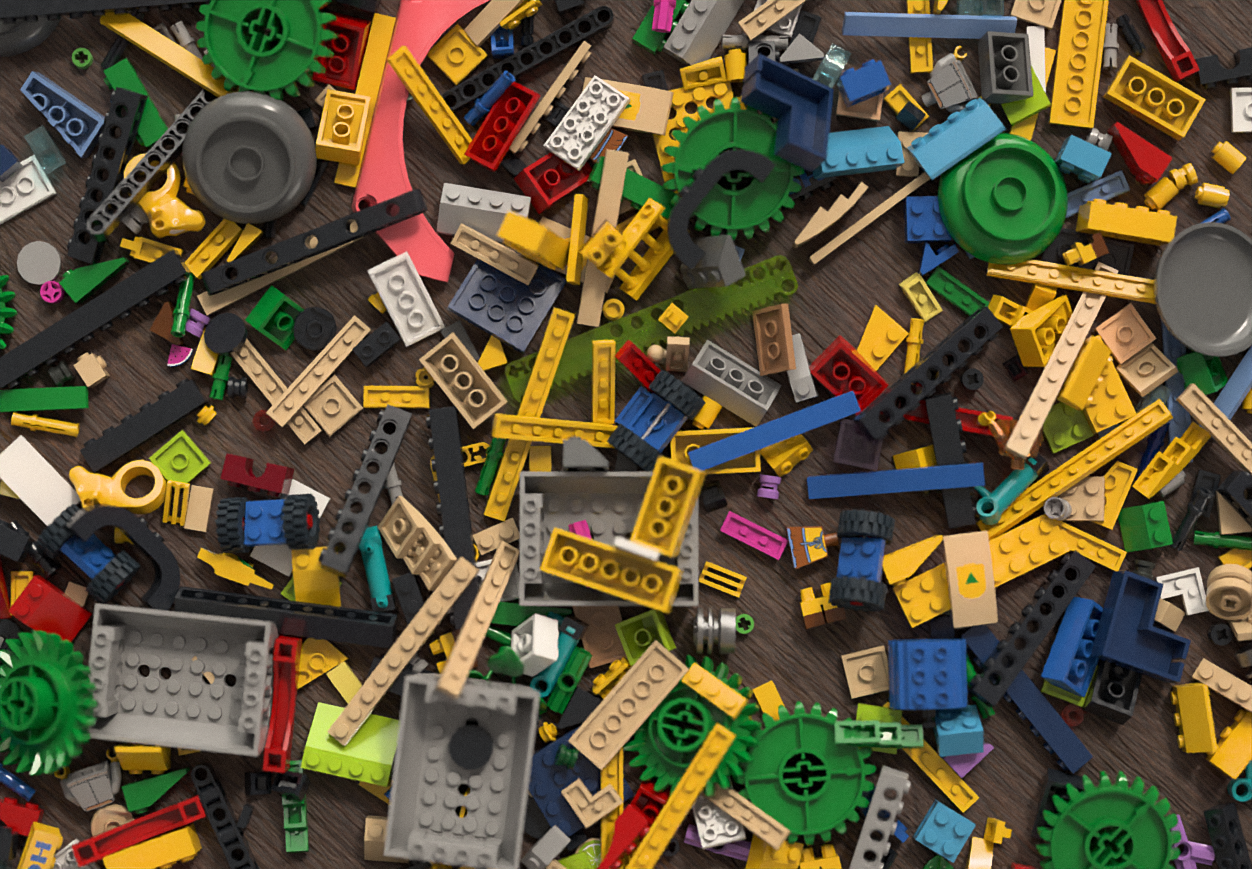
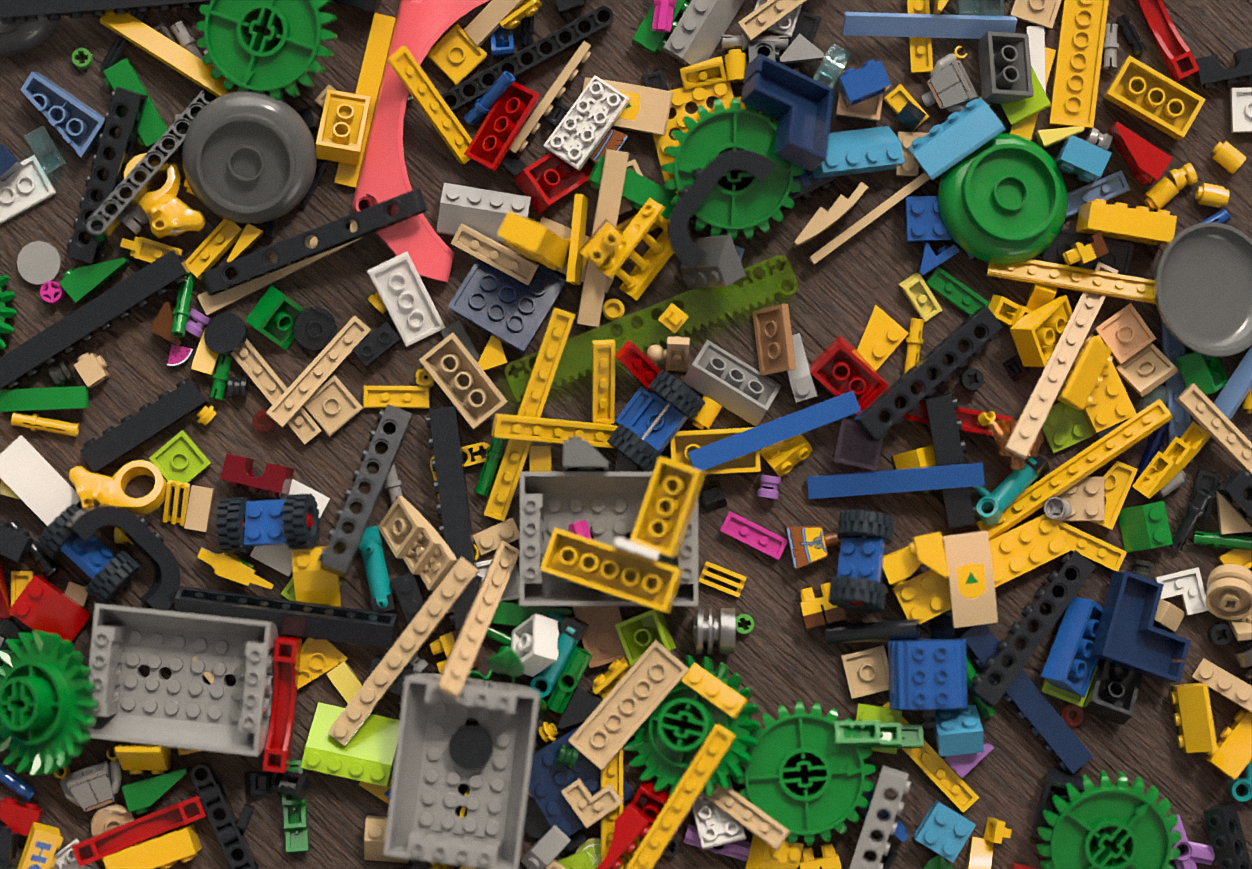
(348, 51): red slope -> none
(768, 699): yellow tile -> none
(872, 631): none -> black piece
(930, 552): none -> yellow slope
(1052, 136): none -> light yellow slope

